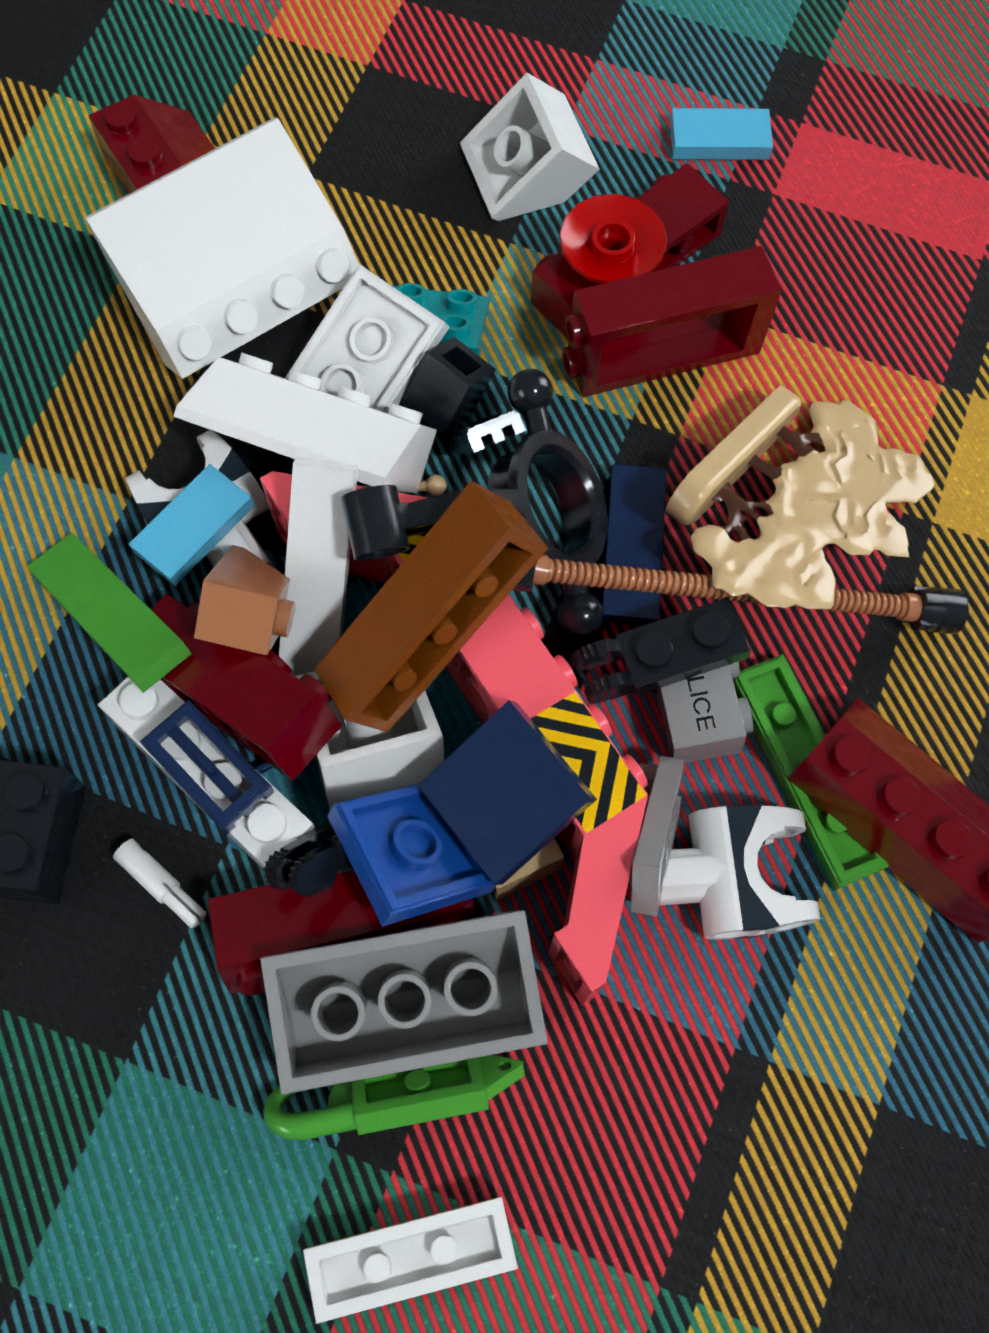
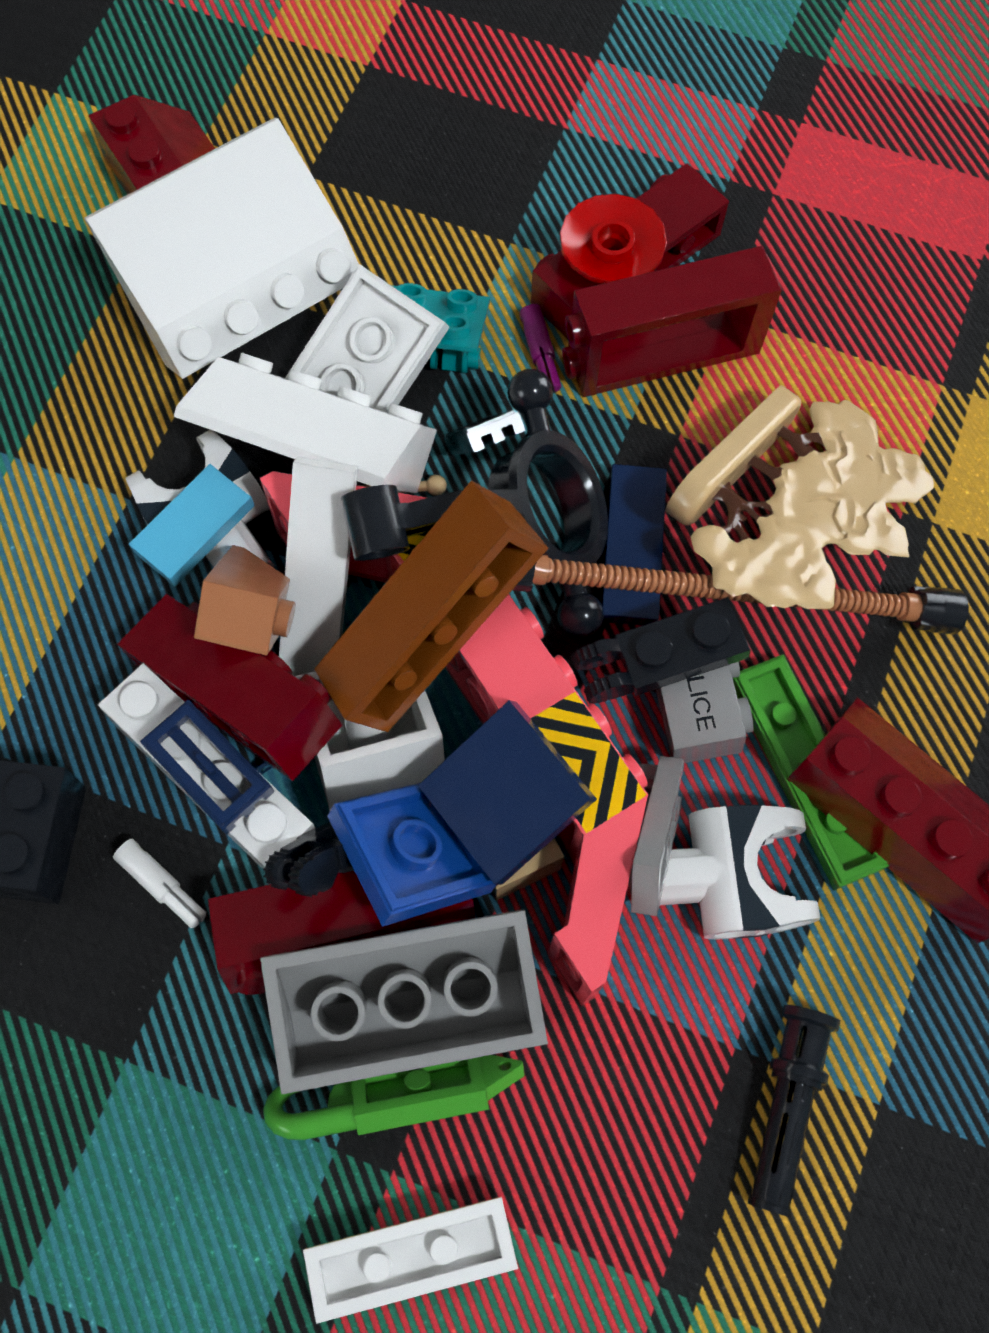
(109, 612): bright green tile -> none
(448, 385): black brick -> none
(528, 151): white slope -> none
(539, 341): none -> magenta piece
(721, 134): medium azure tile -> none
(798, 1076): none -> black pin

